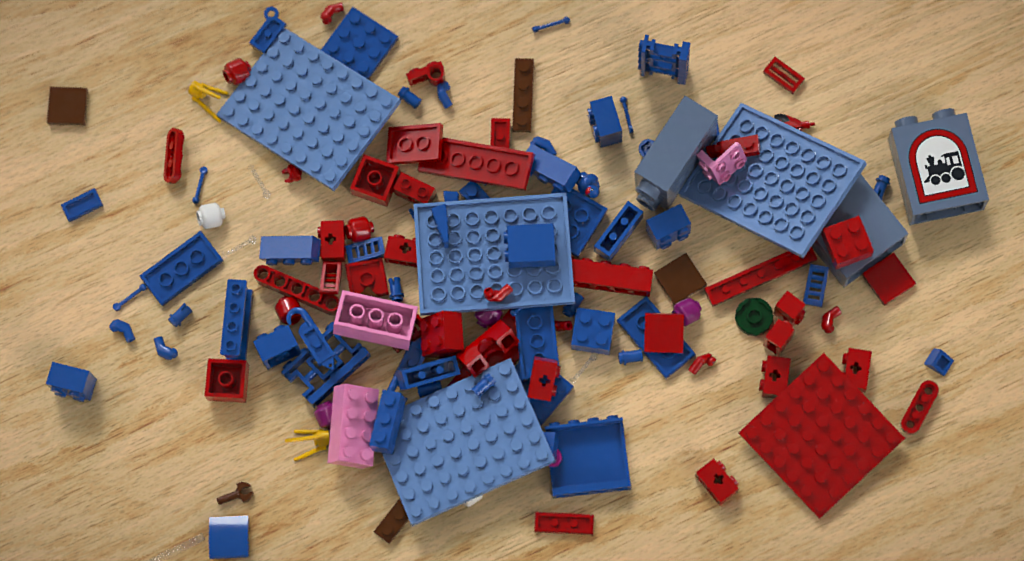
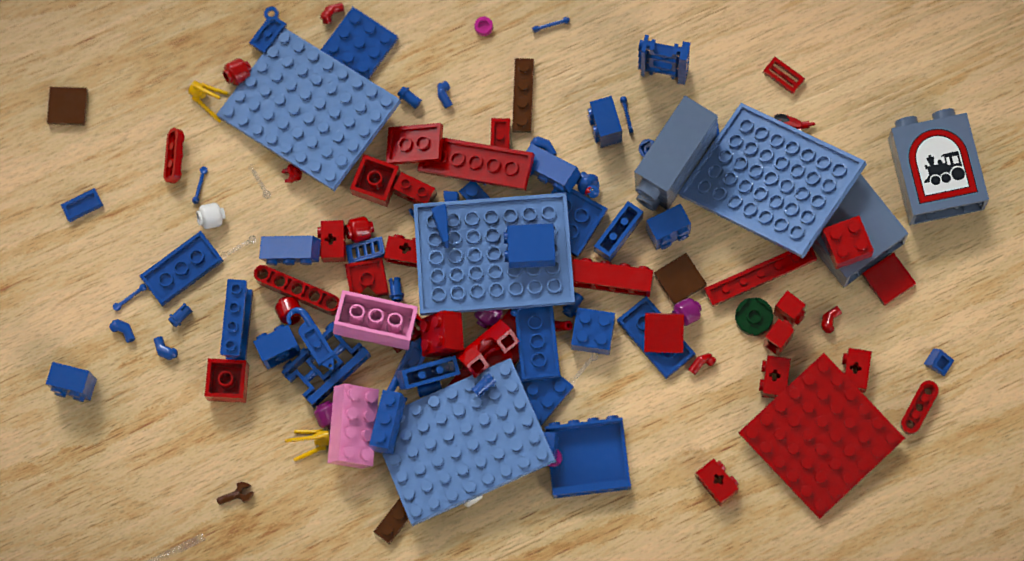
(228, 537): blue slope -> none
(330, 267): red slope -> none
(419, 75): red plate -> none
(483, 26): none -> dark pink tile
(495, 295): red arm -> none
(545, 390): red brick -> none
(564, 523): red tile -> none
(630, 356): blue pin -> none
(724, 166): bright pink bracket -> none
(749, 144): red hinge -> none
(817, 269): blue slope -> none
(881, 185): blue pin -> none

